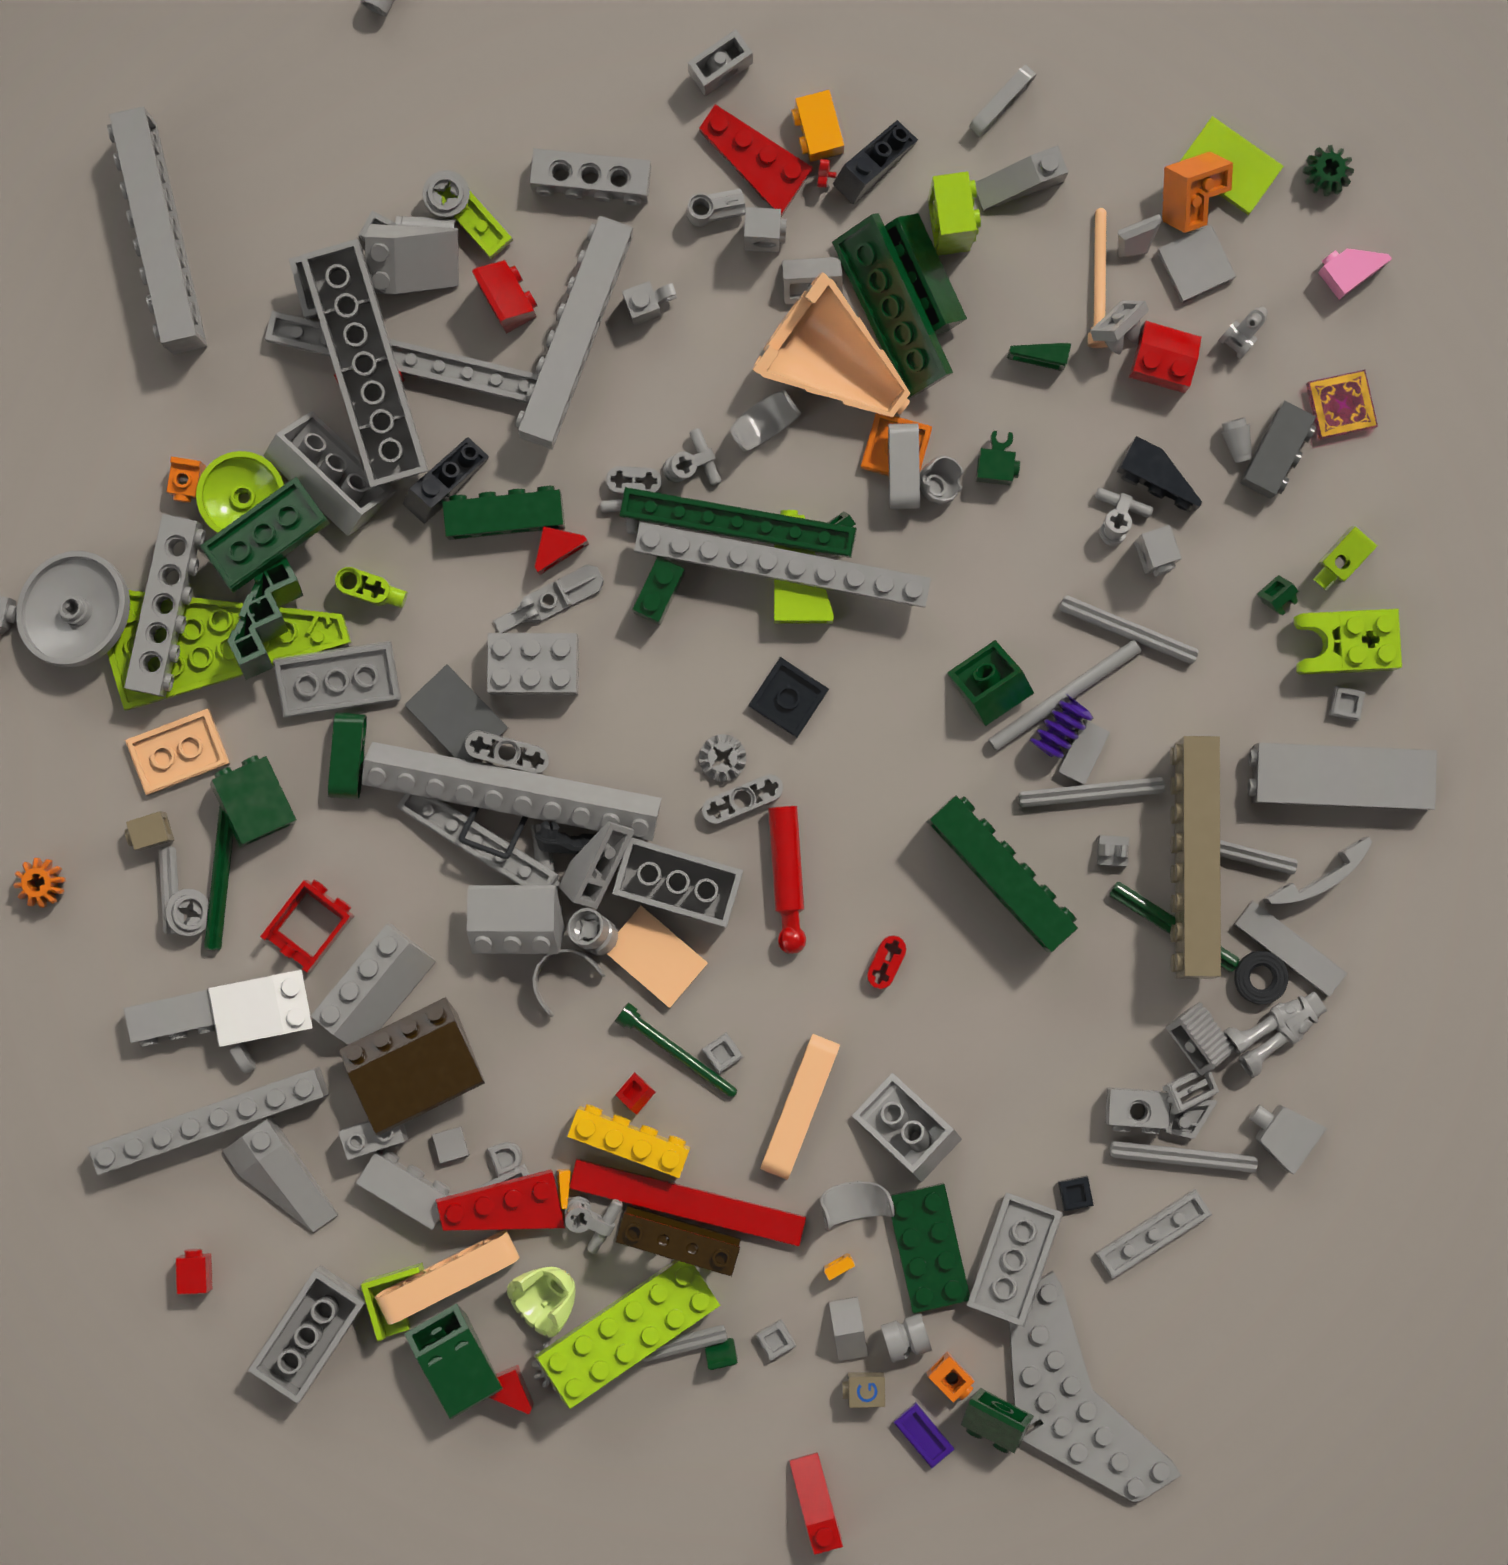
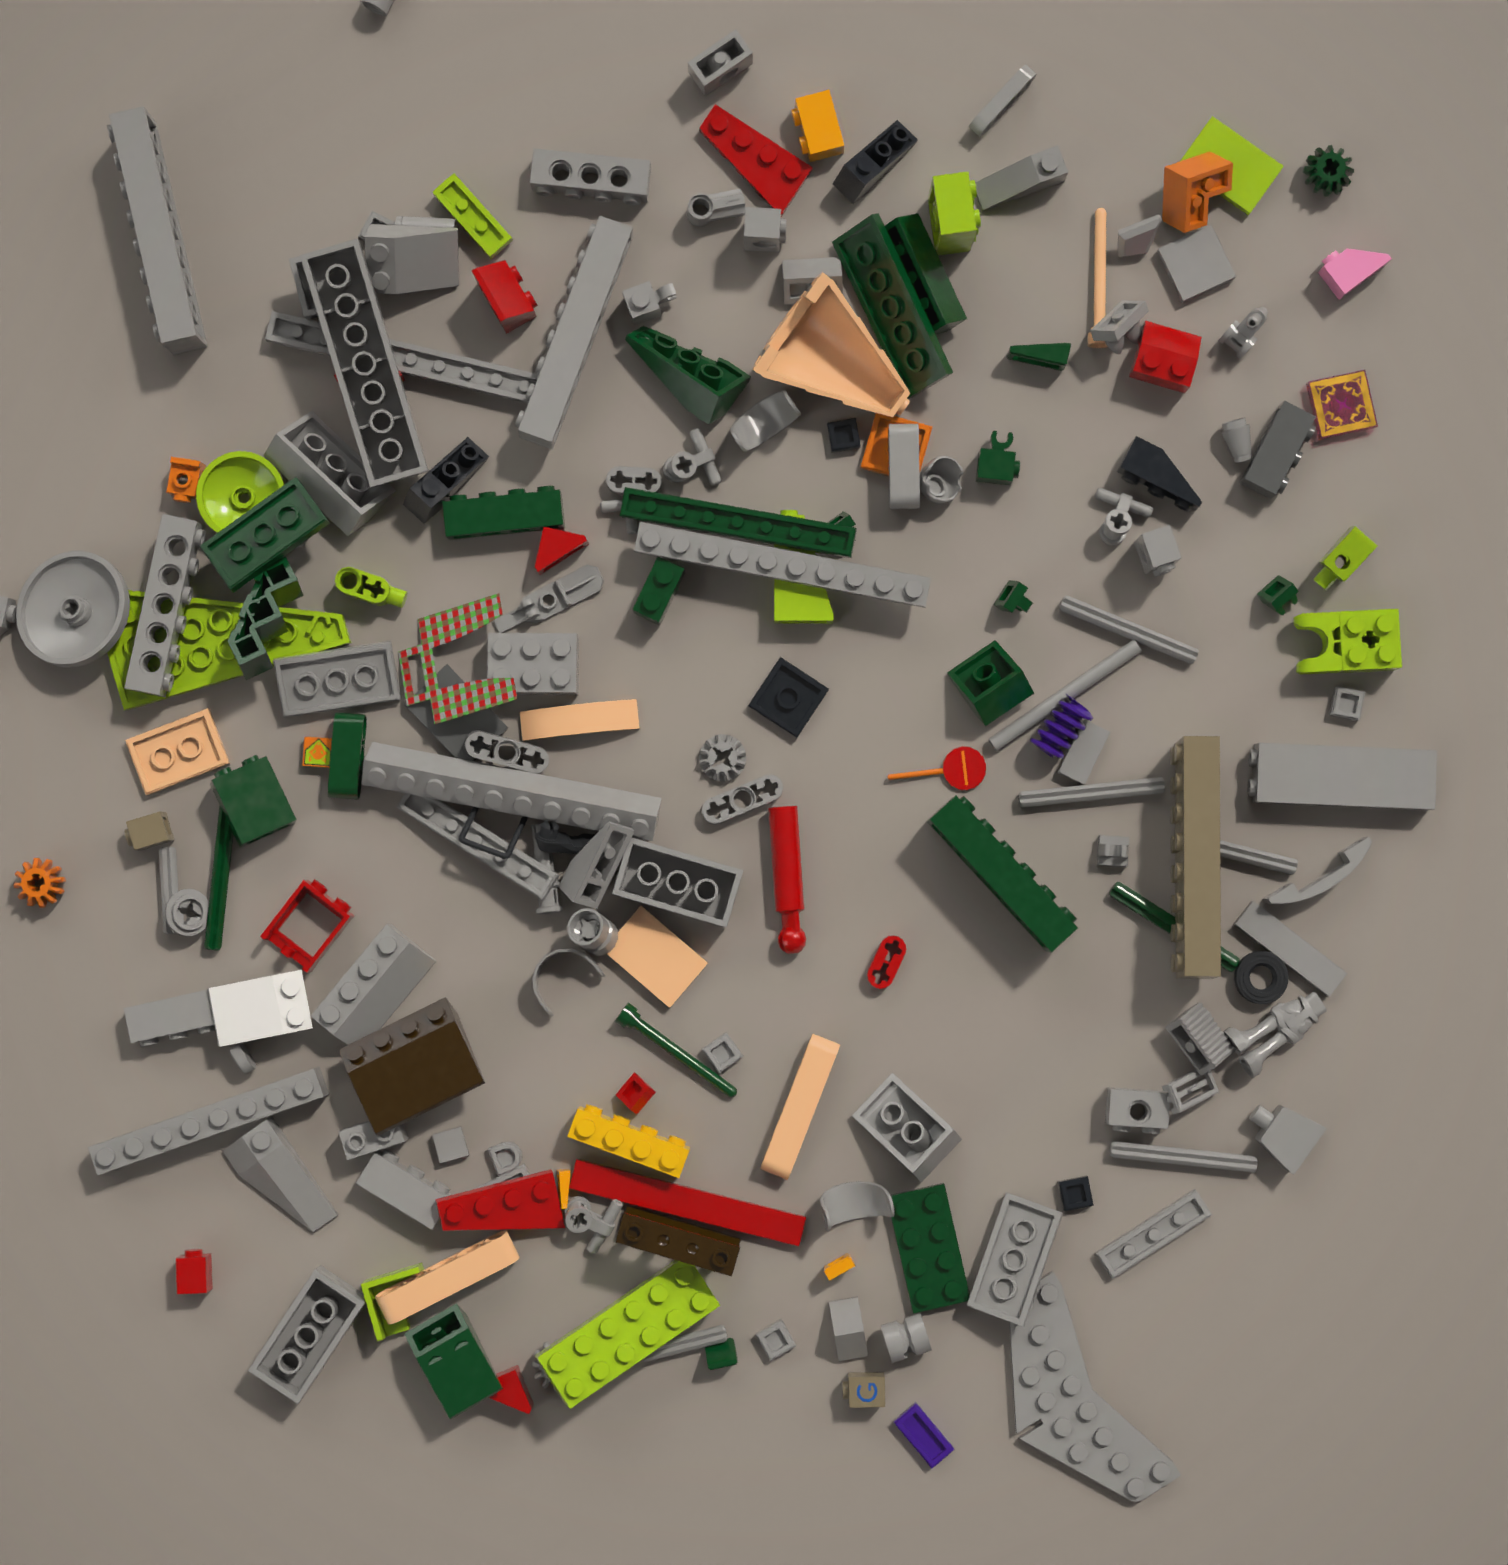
(317, 752): none -> tile
(439, 182): light grey gear -> none
(463, 697): none -> piece
(514, 919): light grey slope -> none
(543, 1298): yellowish green hair -> none
(579, 719): none -> light nougat slope
(696, 381): none -> dark green wedge
(816, 1503): slope -> none
(824, 173): red piece -> none
(843, 435): none -> black tile
(953, 1390): orange brick -> none
(962, 769): none -> red piece
(996, 1421): dark green slope -> none
(1013, 598): none -> dark green tile
(1190, 1120): light grey piece -> none

